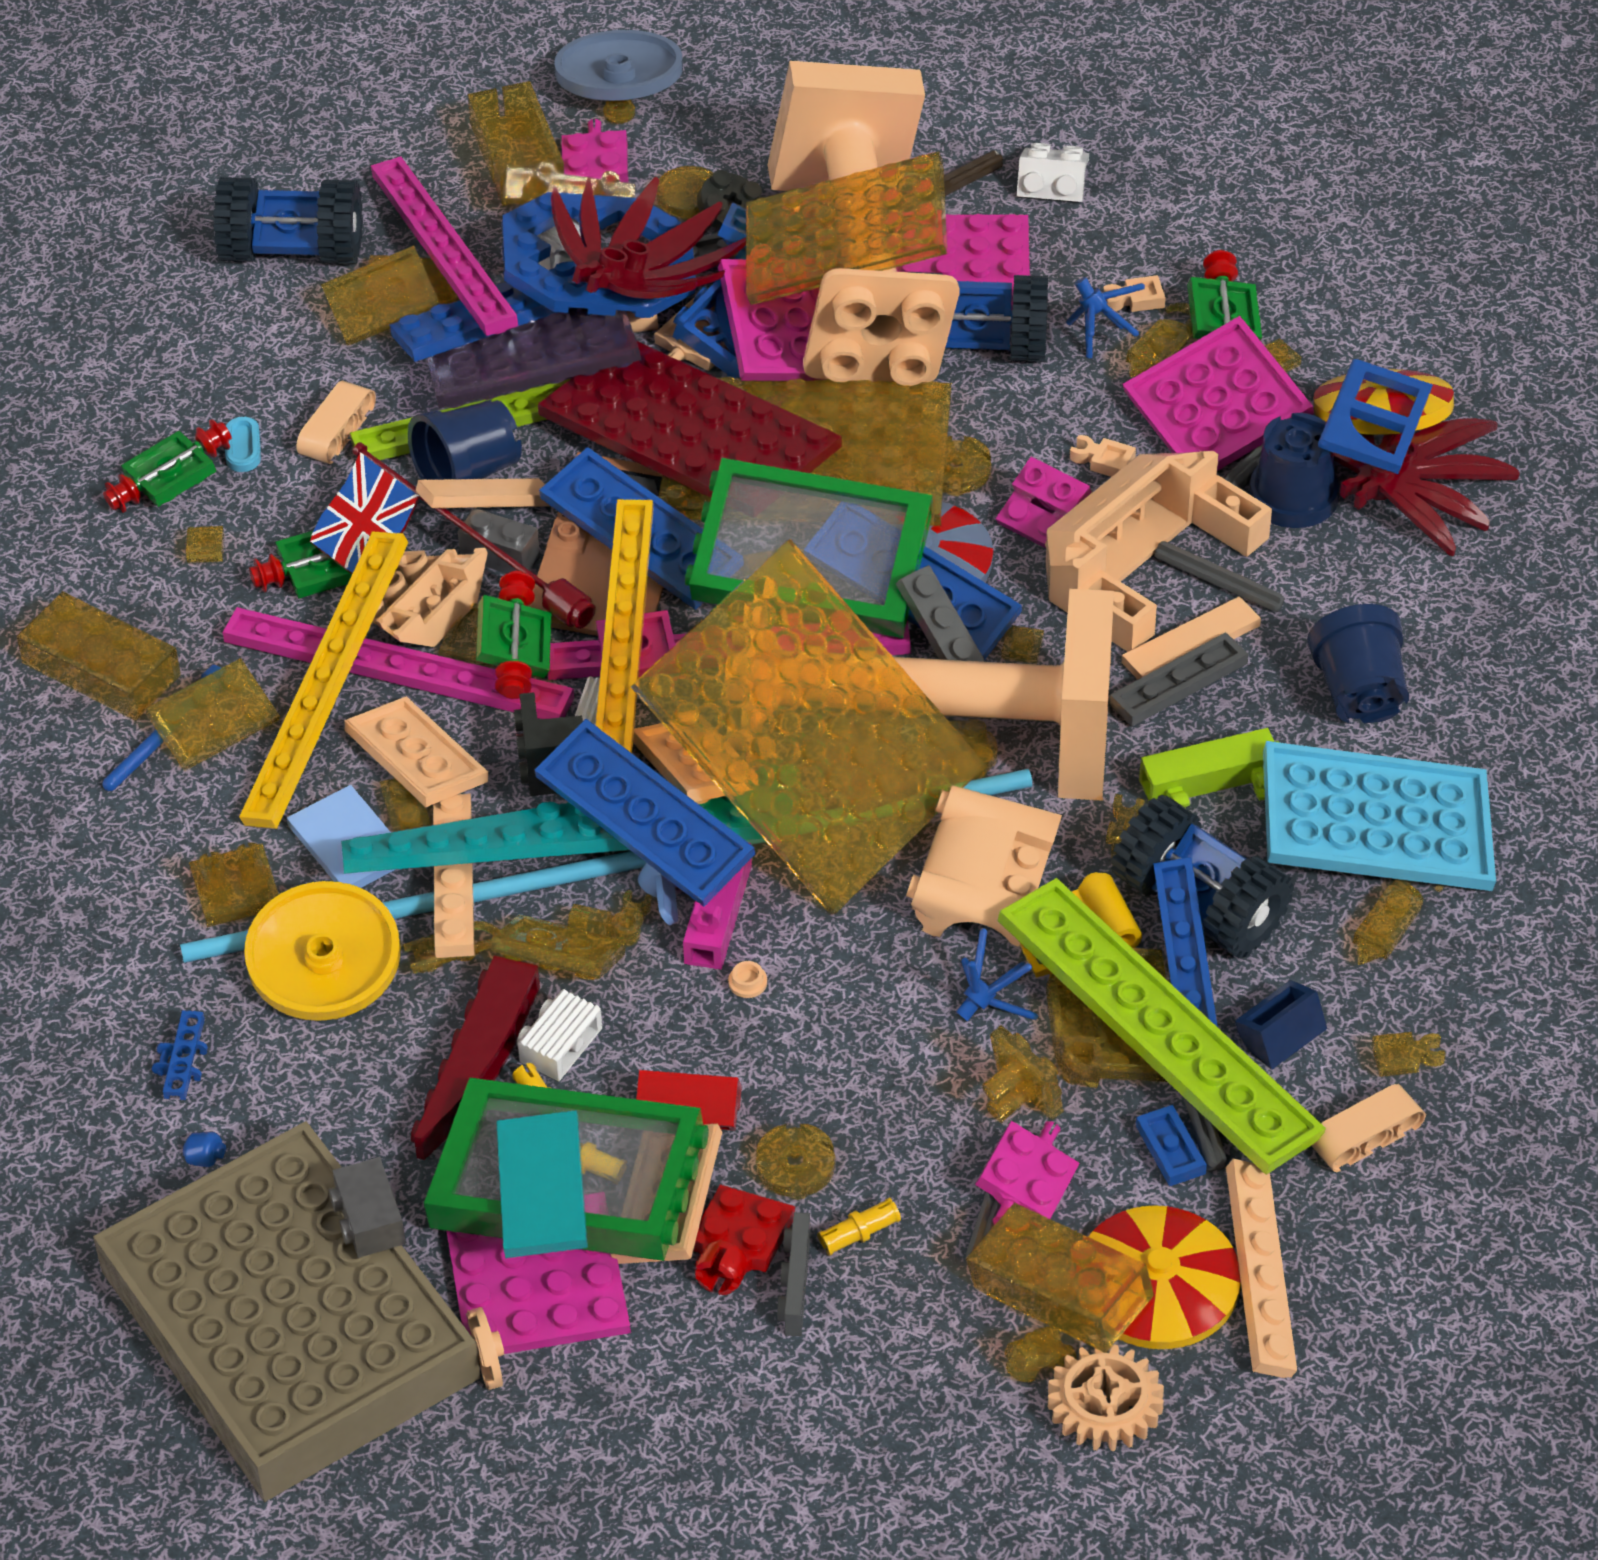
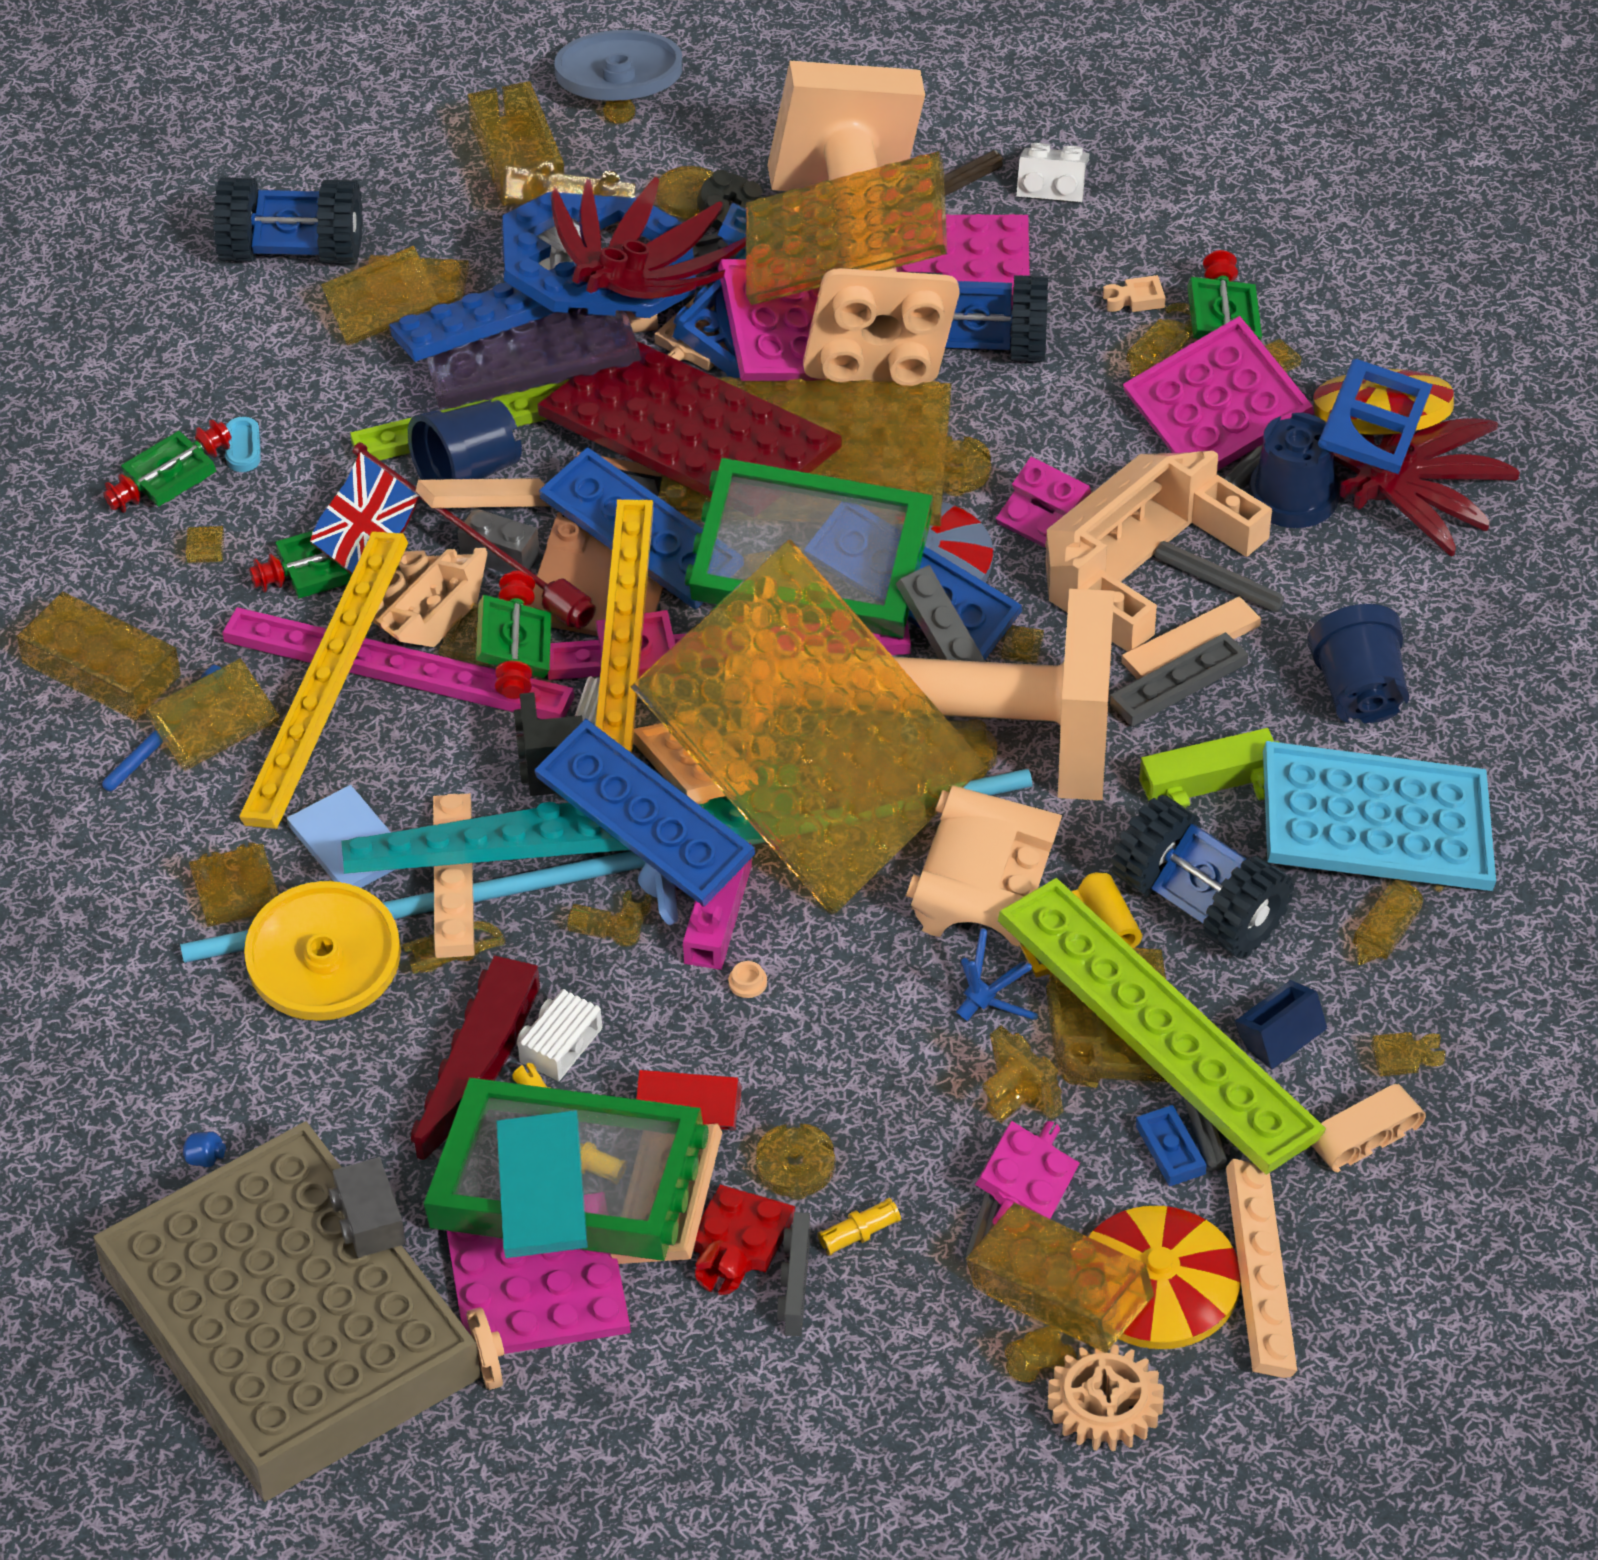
(177, 1049): blue piece -> none
(334, 420): light nougat beam -> none
(402, 807): clear yellow plate -> none
(416, 751): light nougat tile -> none
(444, 247): dark pink plate -> none
(558, 947): clear yellow plate -> none
(596, 152): dark pink plate -> none
(1094, 302): blue plant -> none
(1105, 457): light nougat plate -> none
(1123, 816): clear yellow plate -> none
(1184, 933): blue plate -> none

